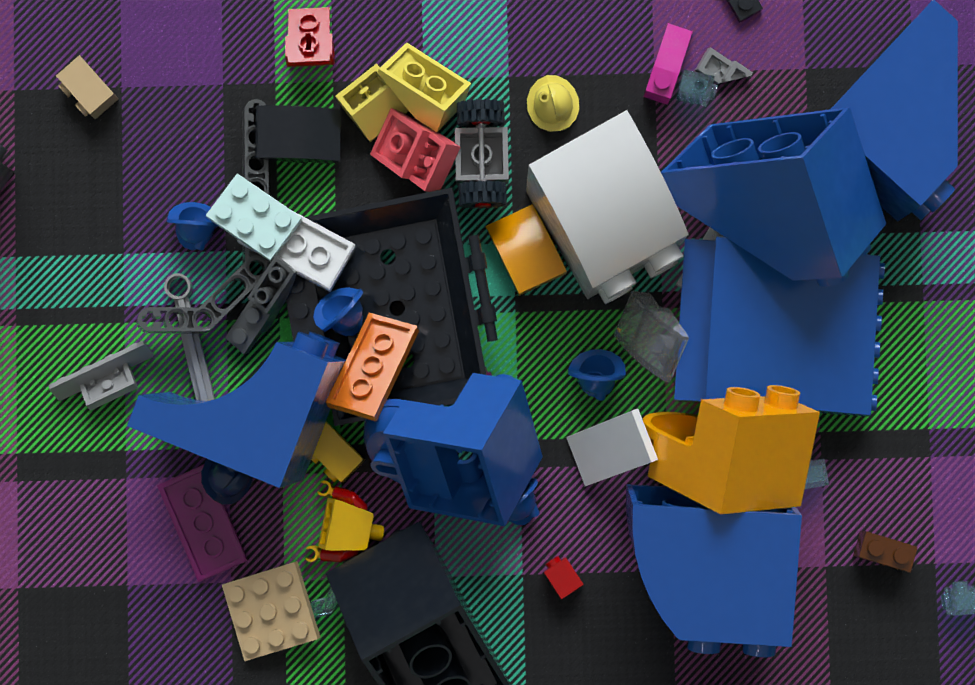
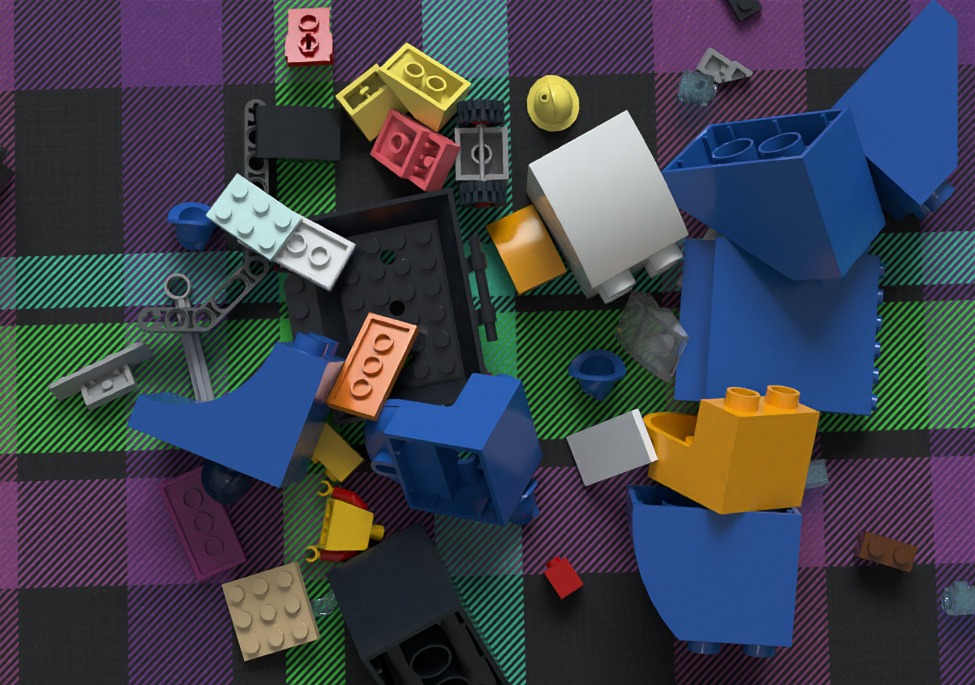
(87, 87): tan brick -> none
(264, 305): dark grey slope -> none
(340, 311): blue helmet -> none
(668, 64): dark pink slope -> none

